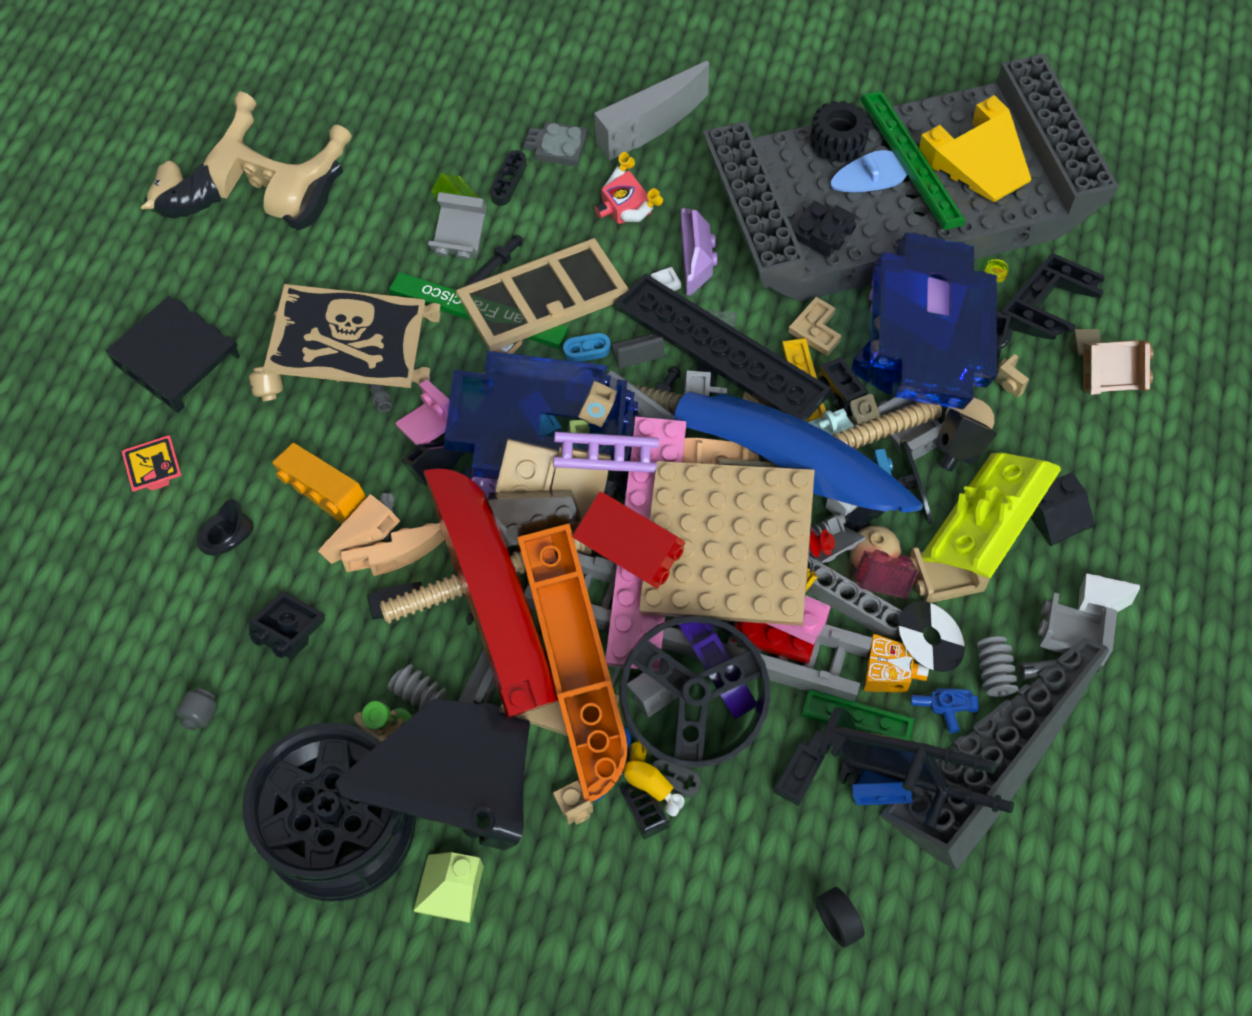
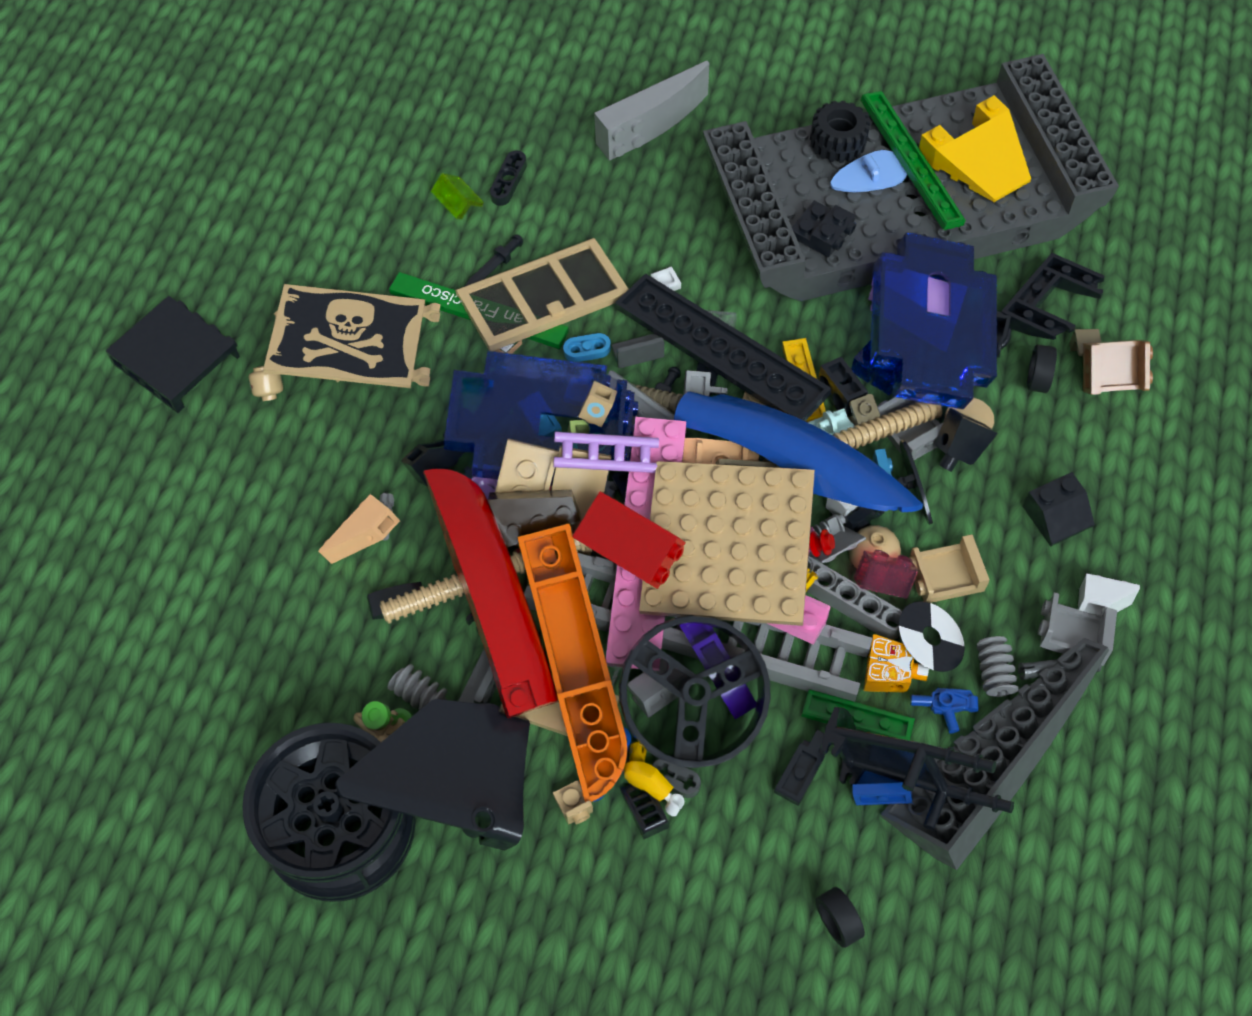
(151, 464): piece -> none
(196, 709): dark grey head -> none
(225, 530): black piece -> none
(285, 625): black plate -> none
(290, 190): tan animal -> none
(319, 482): light orange wedge -> none
(380, 398): dark grey pin -> none
(406, 547): light nougat slope -> none
(427, 420): bright pink bracket -> none
(449, 886): yellowish green slope -> none
(459, 226): light grey panel -> none
(557, 143): piece -> none
(624, 195): torso -> none
(697, 249): lavender wedge -> none
(776, 641): red plate -> none
(812, 326): tan plate -> none
(991, 513): neon yellow hinge -> none
(998, 268): clear neon green tile -> none
(1011, 378): tan bracket -> none
(1041, 368): none -> black tyre

